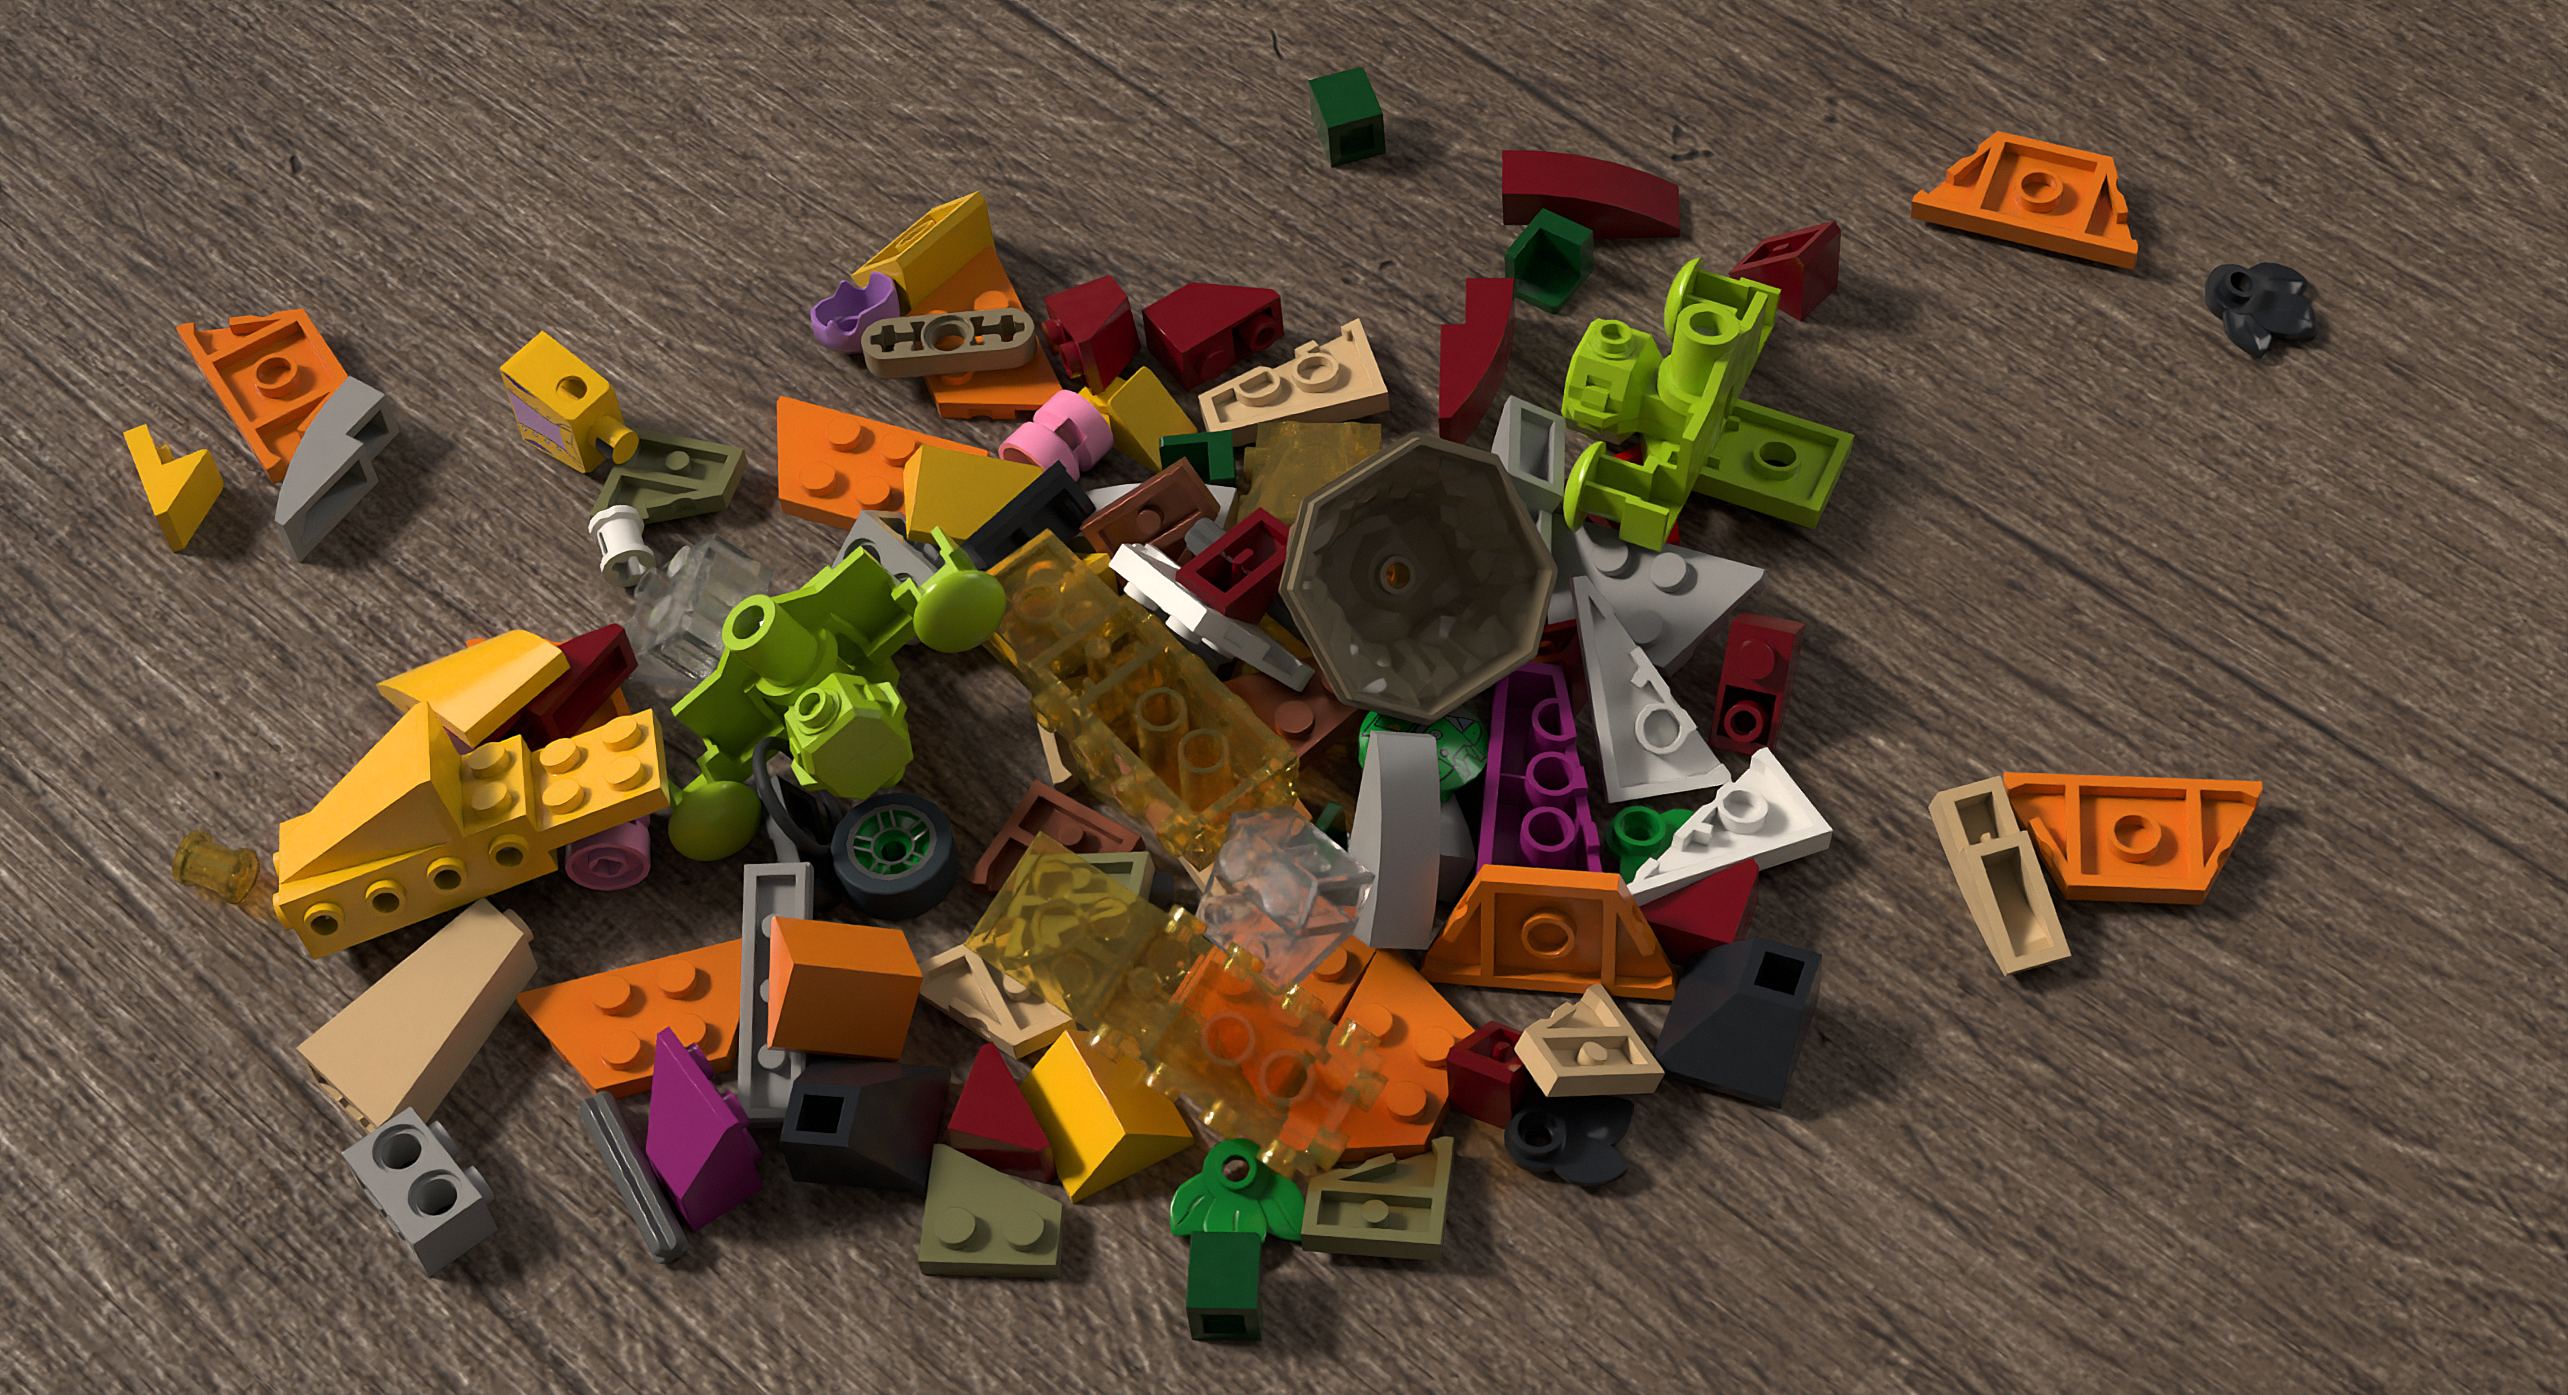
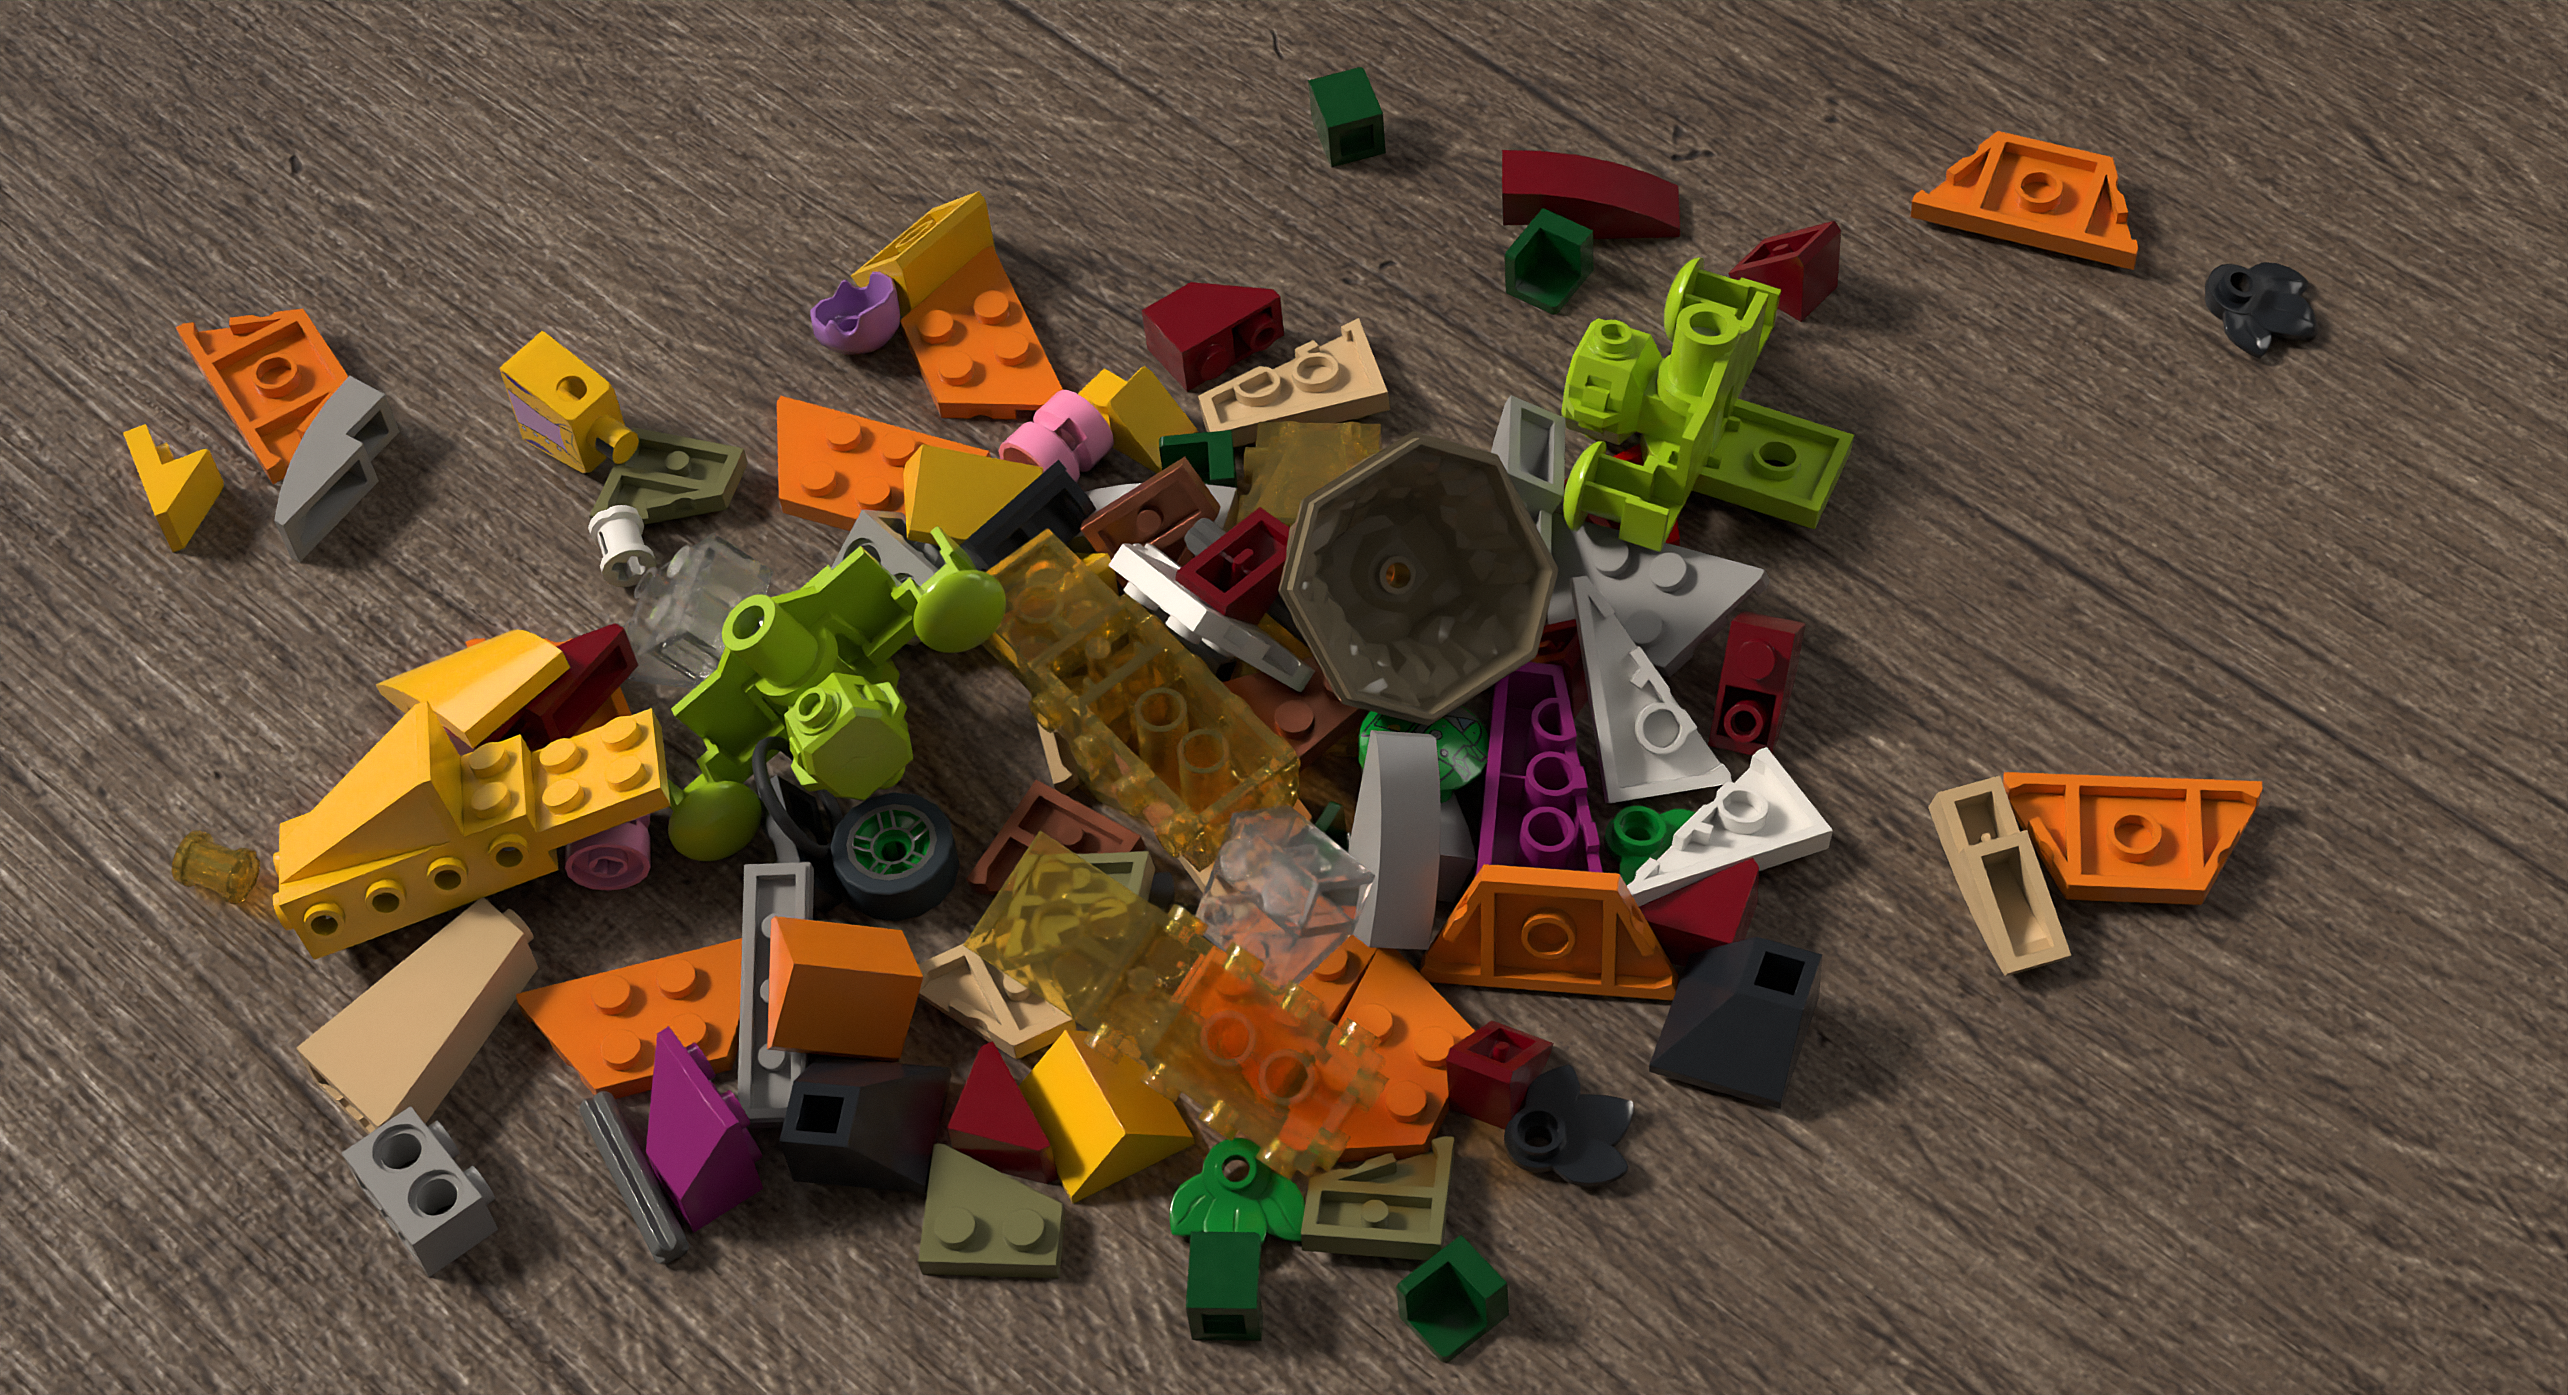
(970, 357): dark tan beam -> none
(1092, 331): dark red slope -> none
(1452, 1299): none -> dark green panel
(1475, 356): dark red slope -> none
(1588, 1051): tan wing -> none

